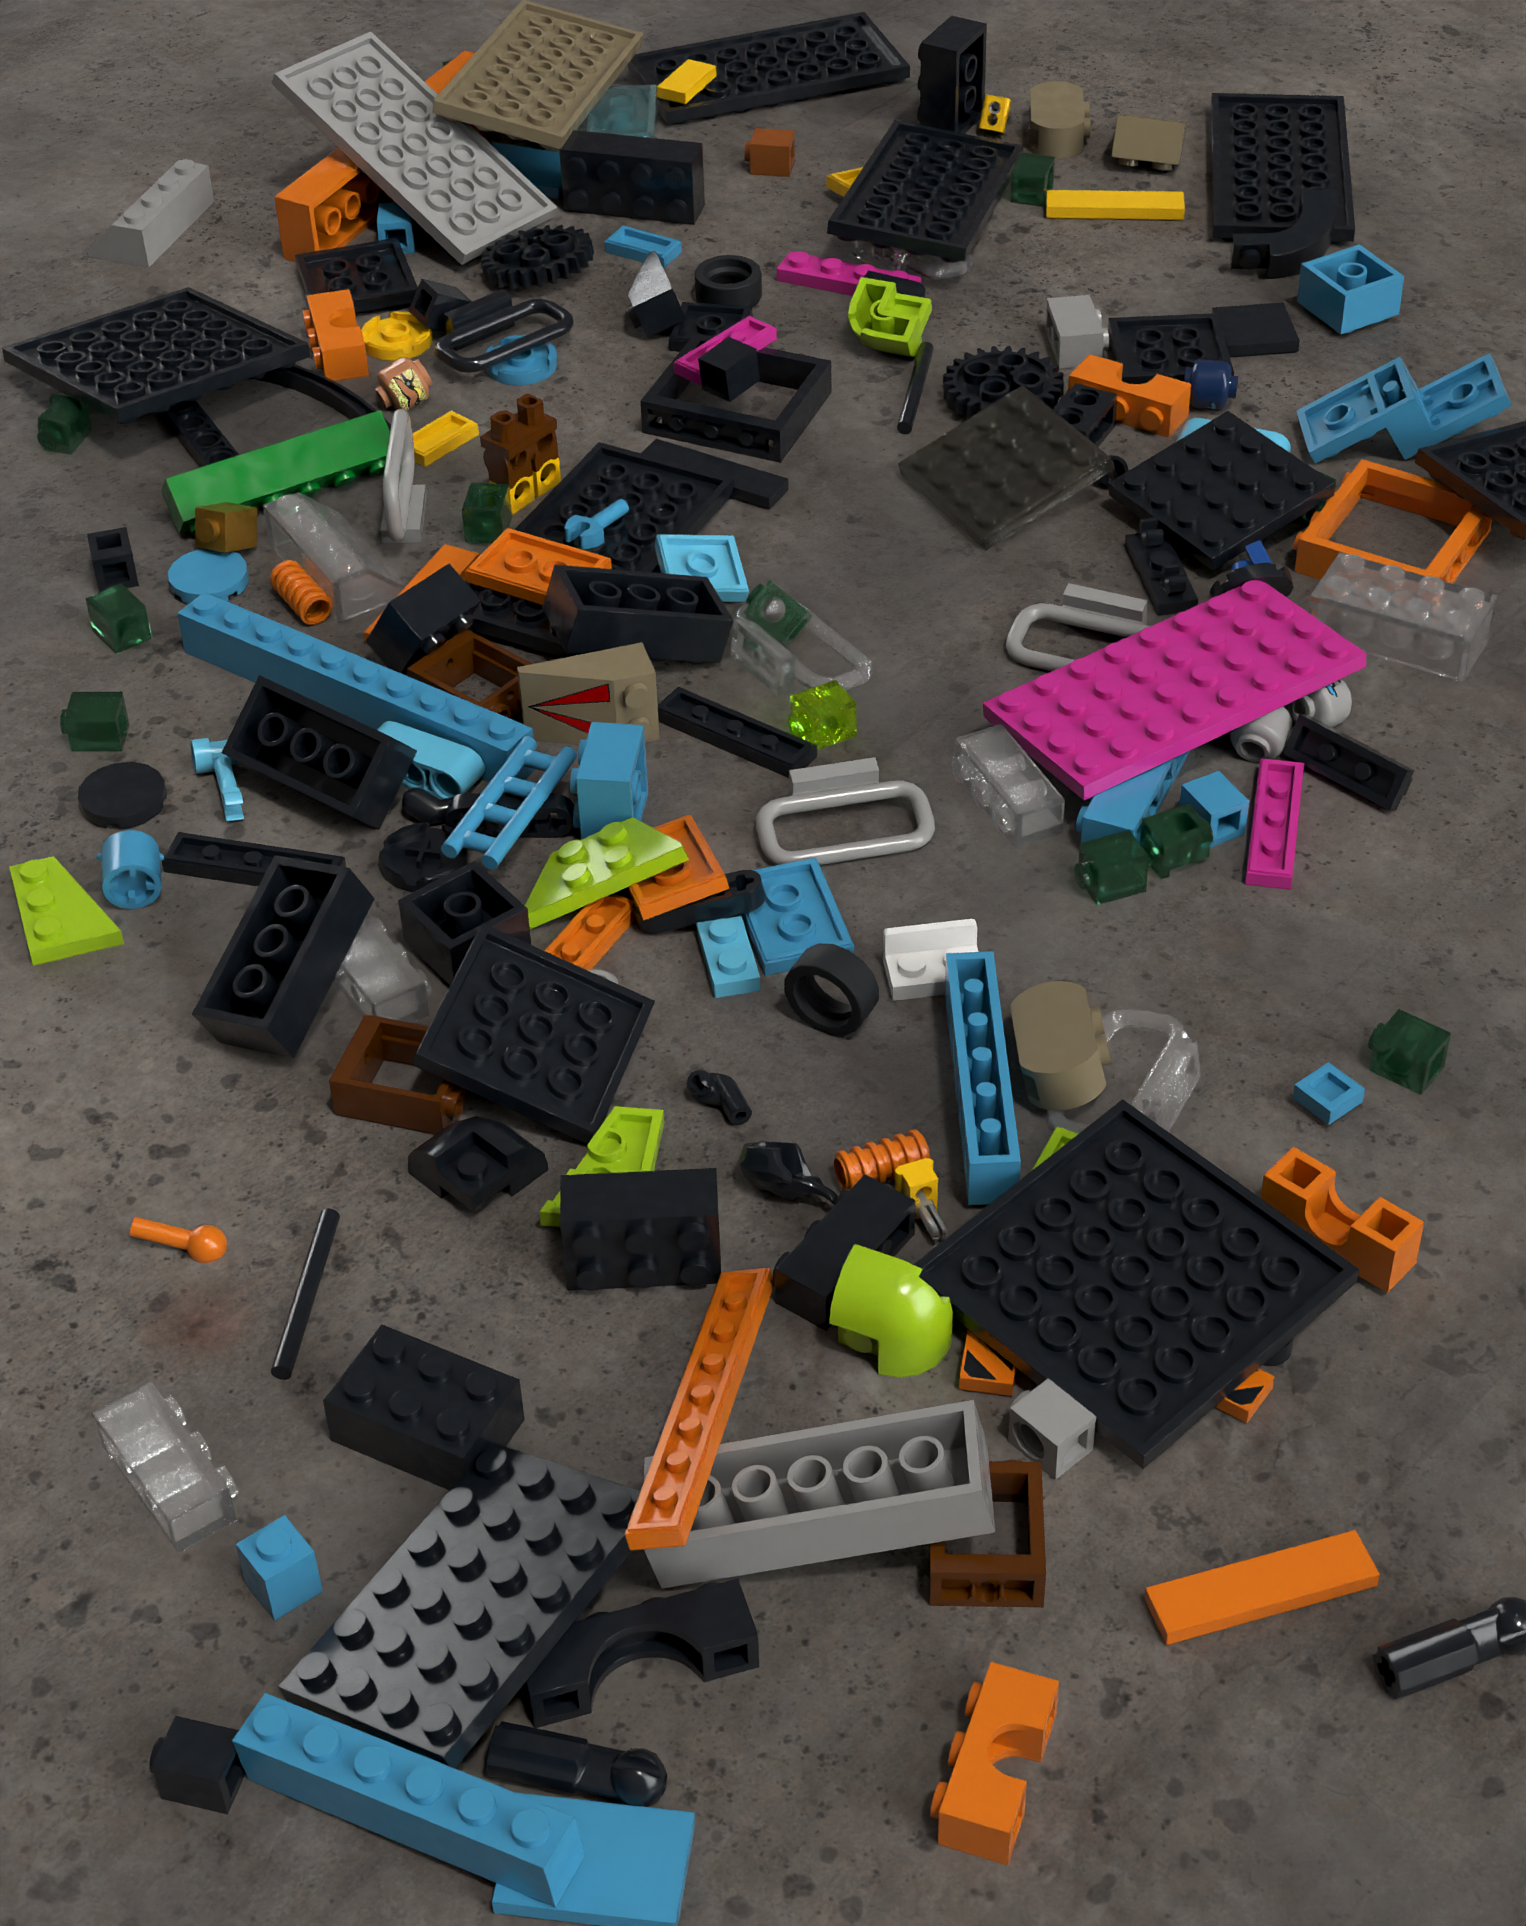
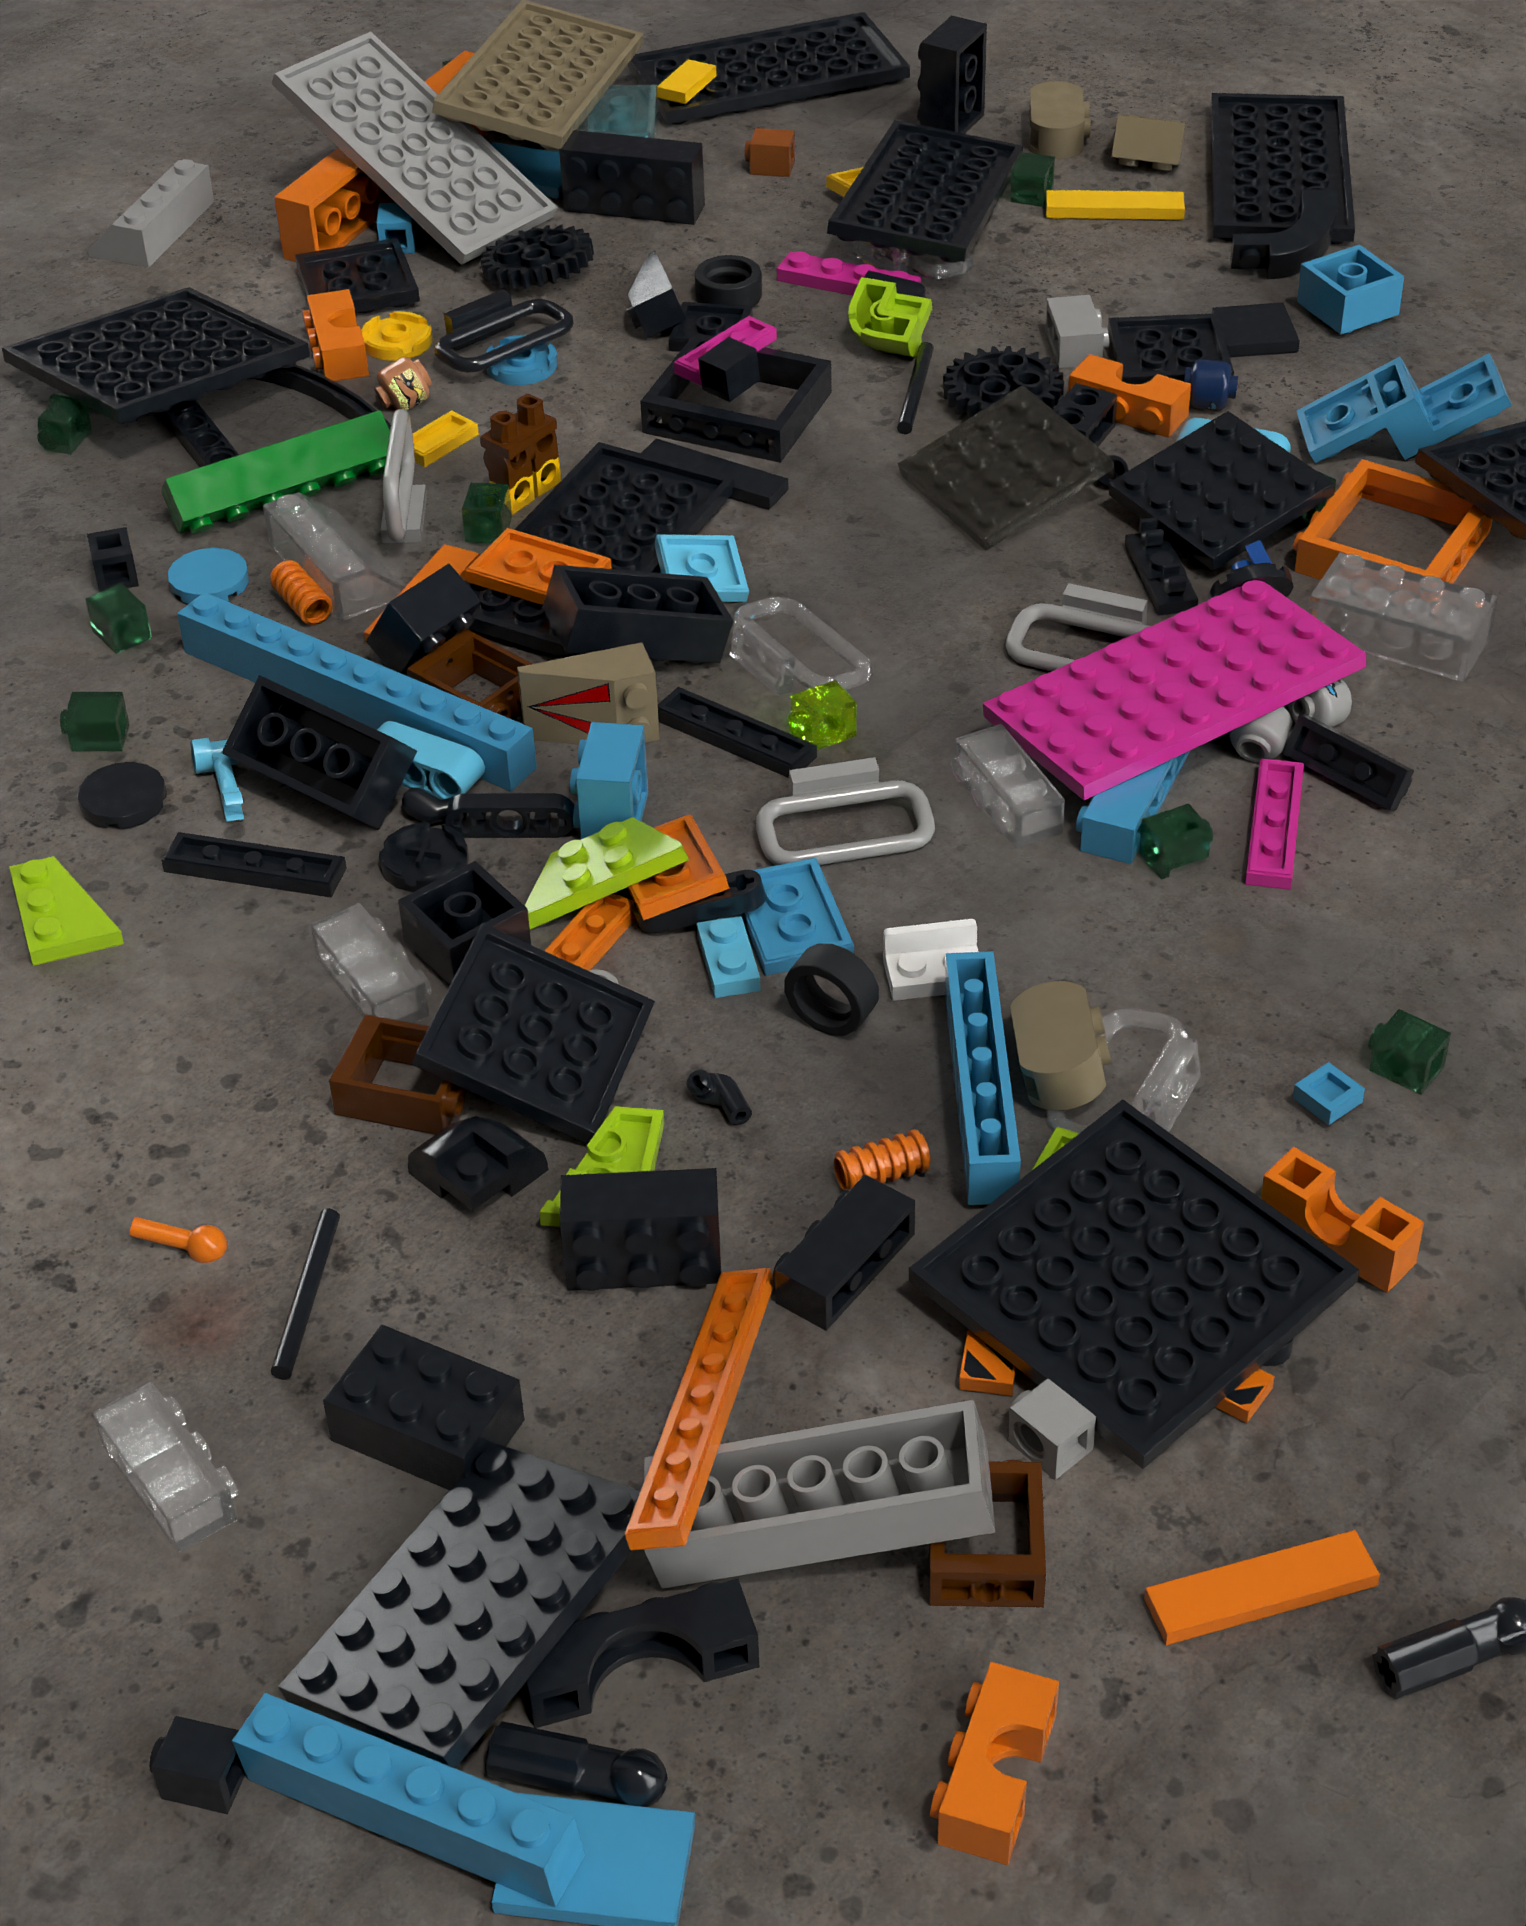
(130, 869): dark azure piece -> none
(225, 527): pearl gold brick -> none
(279, 1567): dark azure brick -> none
(284, 956): black brick -> none
(434, 300): black brick -> none
(514, 820): dark azure bar -> none
(591, 529): dark azure bar -> none
(638, 244): dark azure tile -> none
(781, 1170): black piece -> none
(789, 625): clear green brick -> none
(890, 1313): lime brick -> none
(921, 1184): yellow piece -> none
(993, 107): yellow piece -> none
(1112, 867): clear green brick -> none
(1219, 804): dark azure brick -> none

